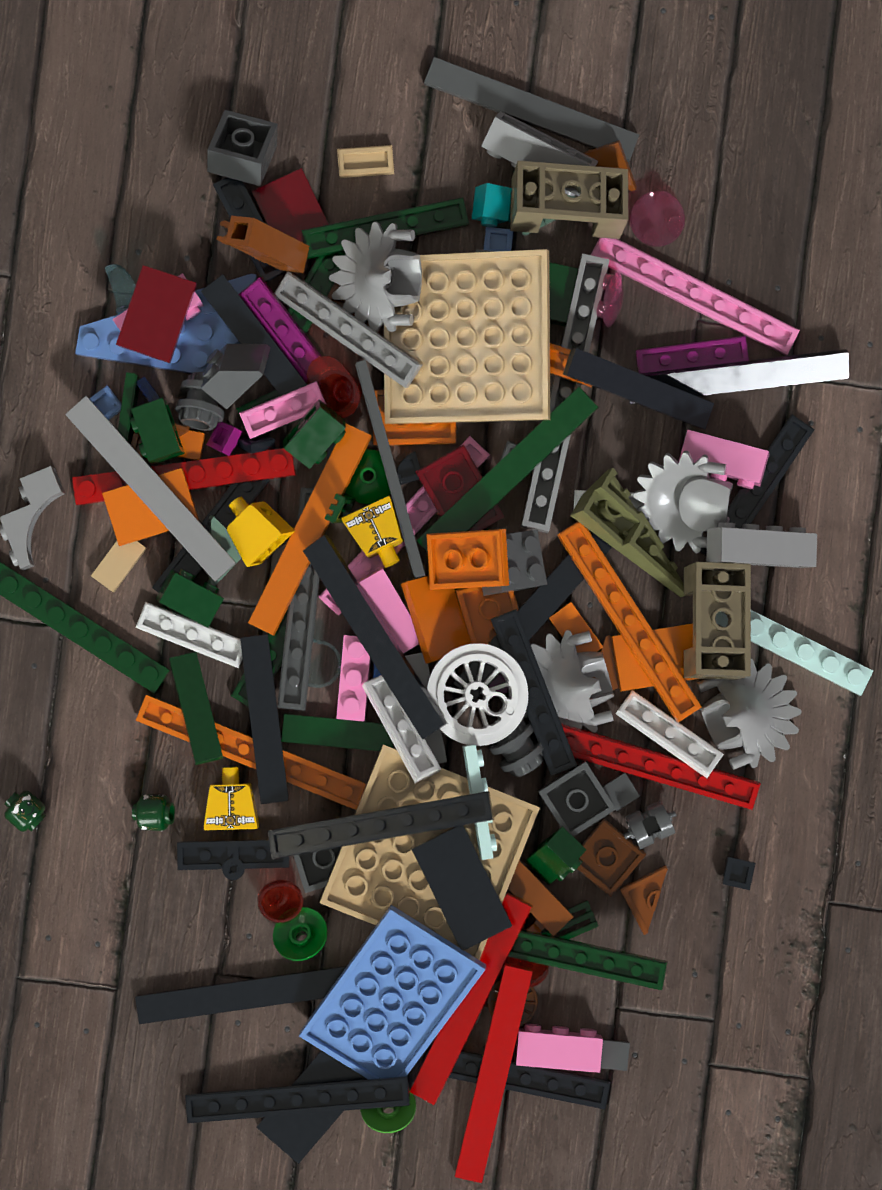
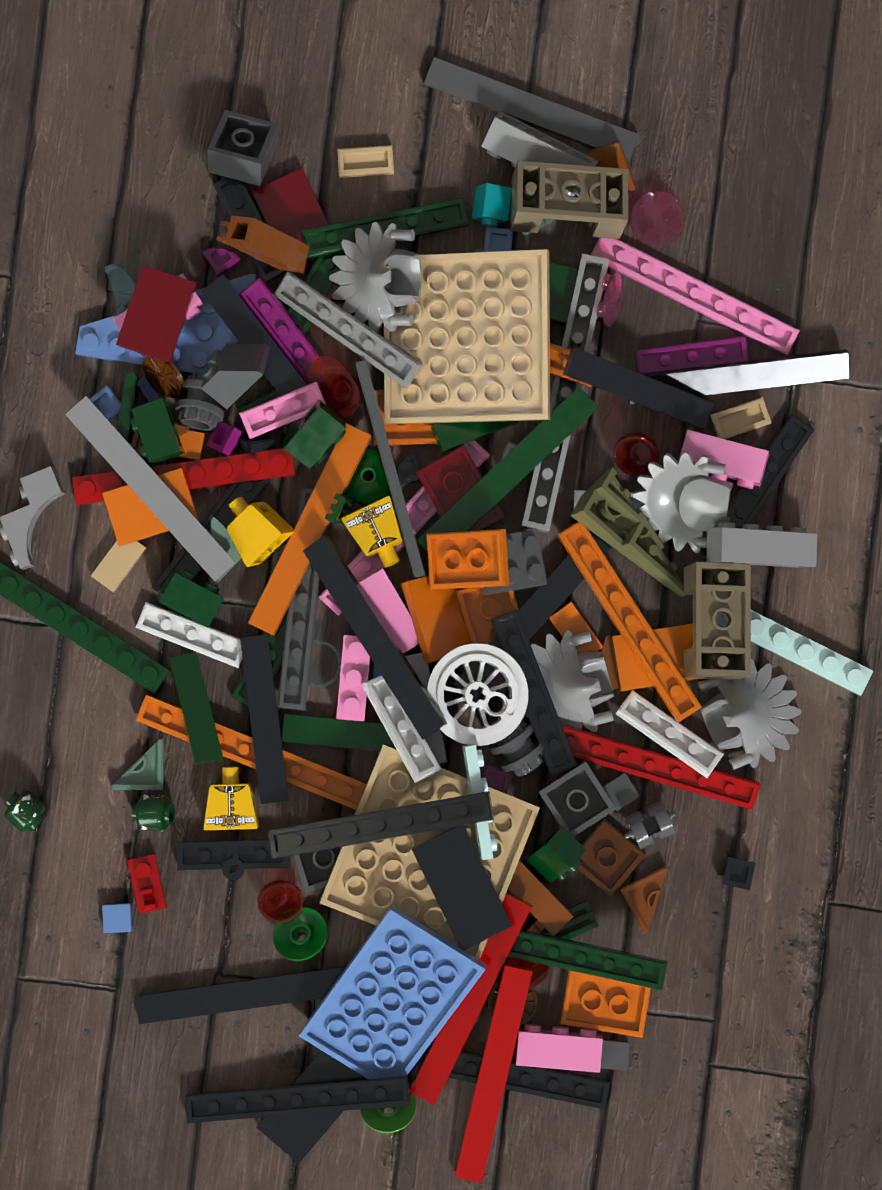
(117, 918): none -> medium blue tile
(146, 772): none -> sand green tile
(147, 883): none -> red plate
(163, 377): none -> reddish brown wheel
(221, 259): none -> magenta tile
(459, 433): none -> dark green tile
(497, 778): none -> magenta tile
(604, 1004): none -> orange tile
(635, 453): none -> clear red piece
(740, 419): none -> tan tile

